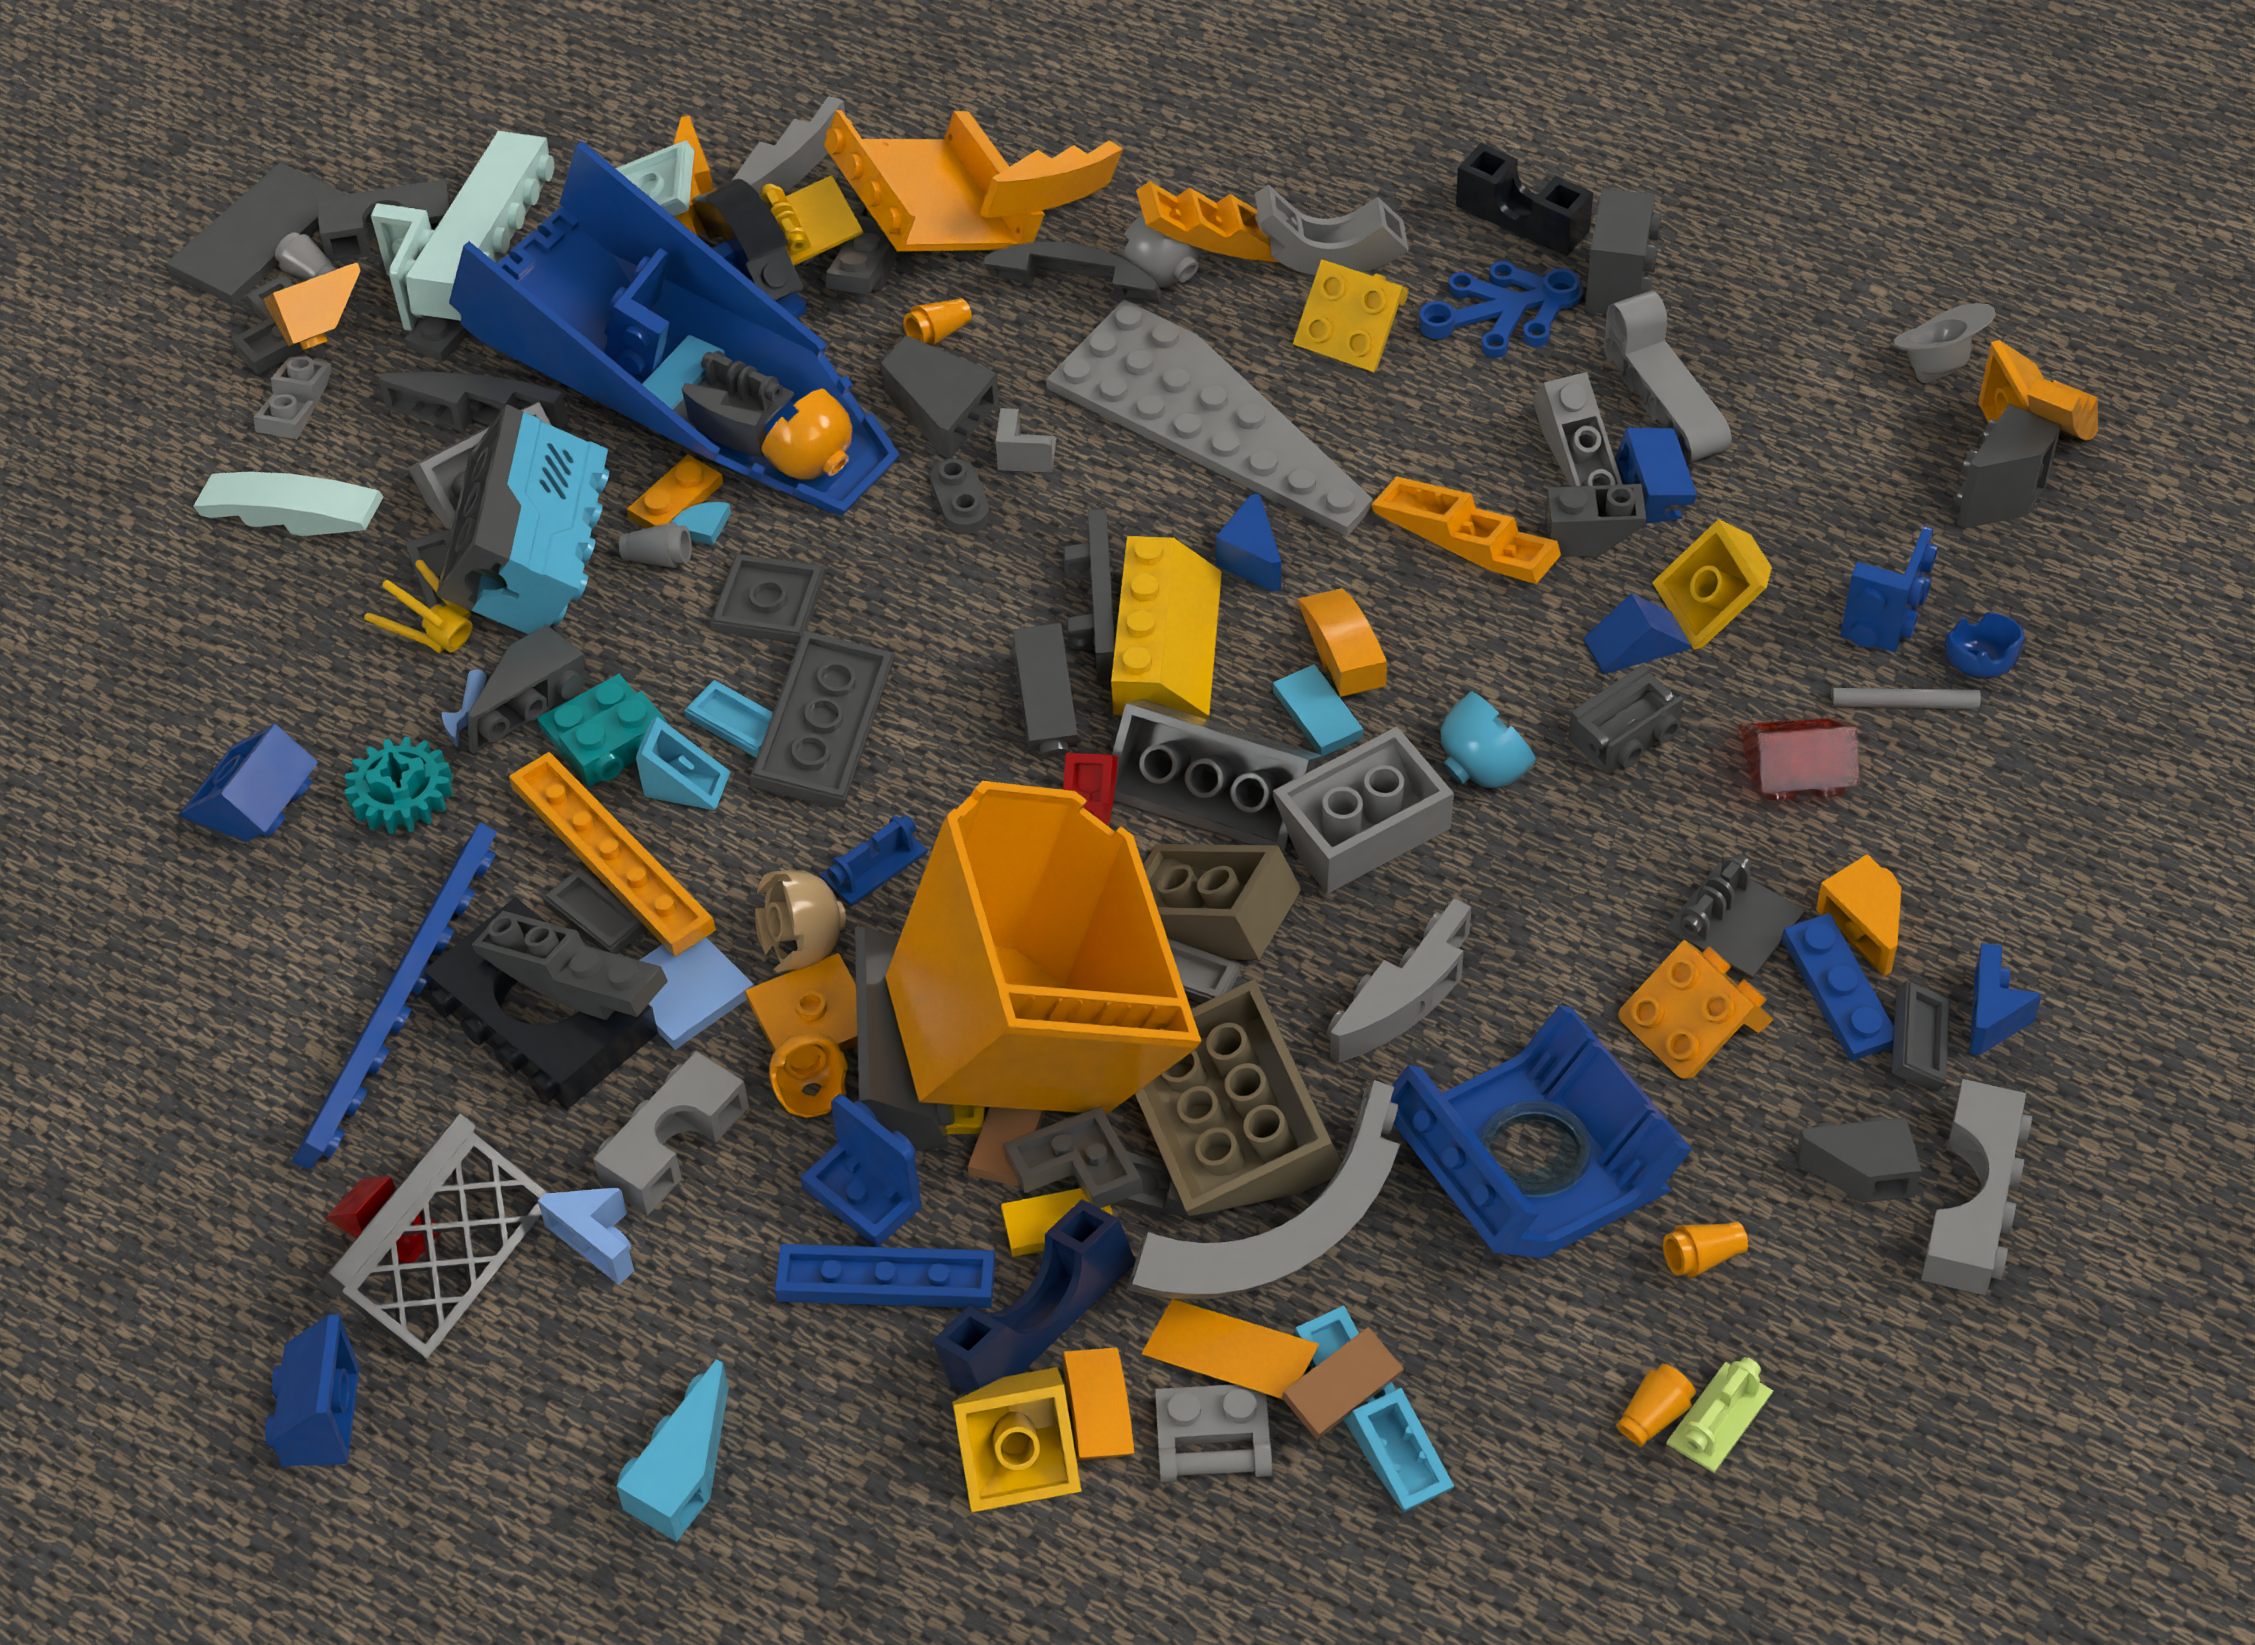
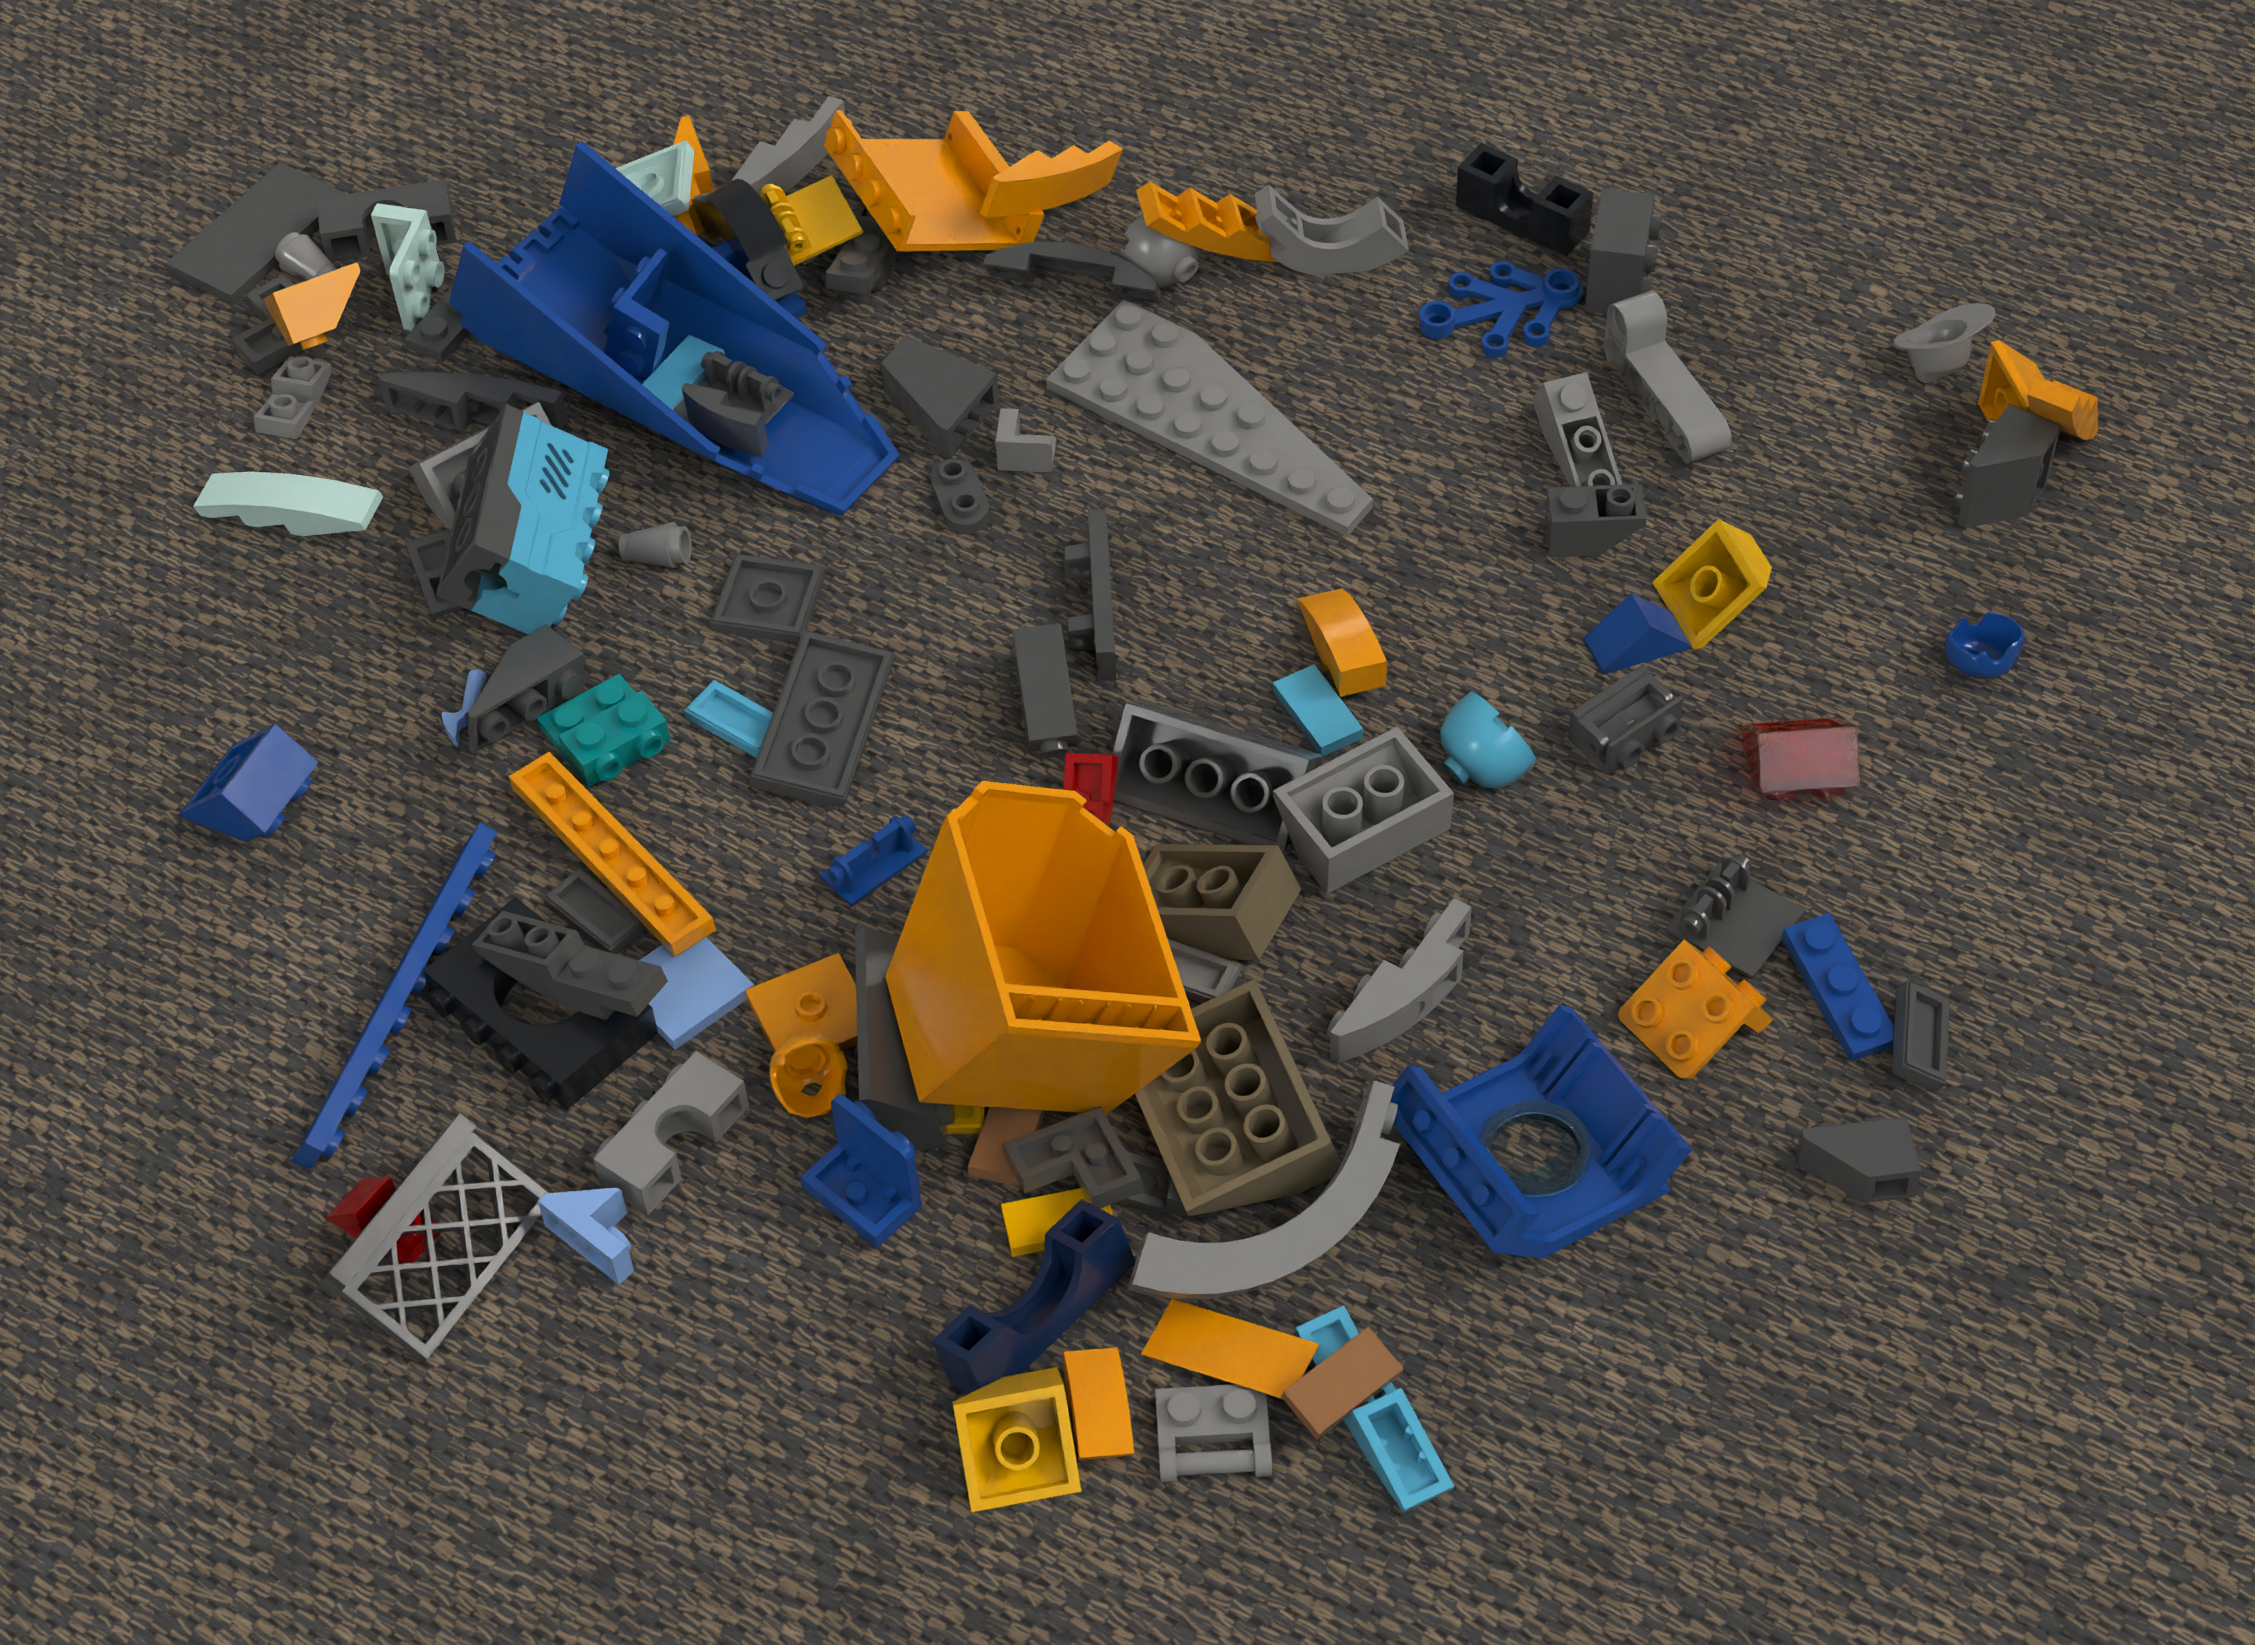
(314, 1397): blue slope -> none
(423, 781): teal gear -> none
(445, 626): yellow plant -> none
(484, 213): light aqua brick -> none
(677, 769): medium azure slope -> none
(678, 1466): medium azure slope -> none
(680, 488): light orange plate -> none
(704, 520): medium azure tile -> none
(800, 910): tan cylinder -> none
(812, 439): light orange cylinder -> none
(885, 1276): blue plate -> none
(937, 320): light orange cone -> none
(1166, 627): yellow slope -> none
(1248, 546): blue slope -> none
(1349, 315): yellow plate -> none
(1475, 534): light orange slope -> none
(1656, 1404): light orange cone -> none
(1657, 463): blue hinge -> none
(1702, 1247): light orange cone -> none
(1721, 1414): yellowish green hinge -> none
(1866, 910): light orange slope -> none
(1882, 600): blue bracket -> none
(1906, 698): light grey bar -> none
(1966, 1238): light grey arch -> none
(1995, 1008): blue slope -> none

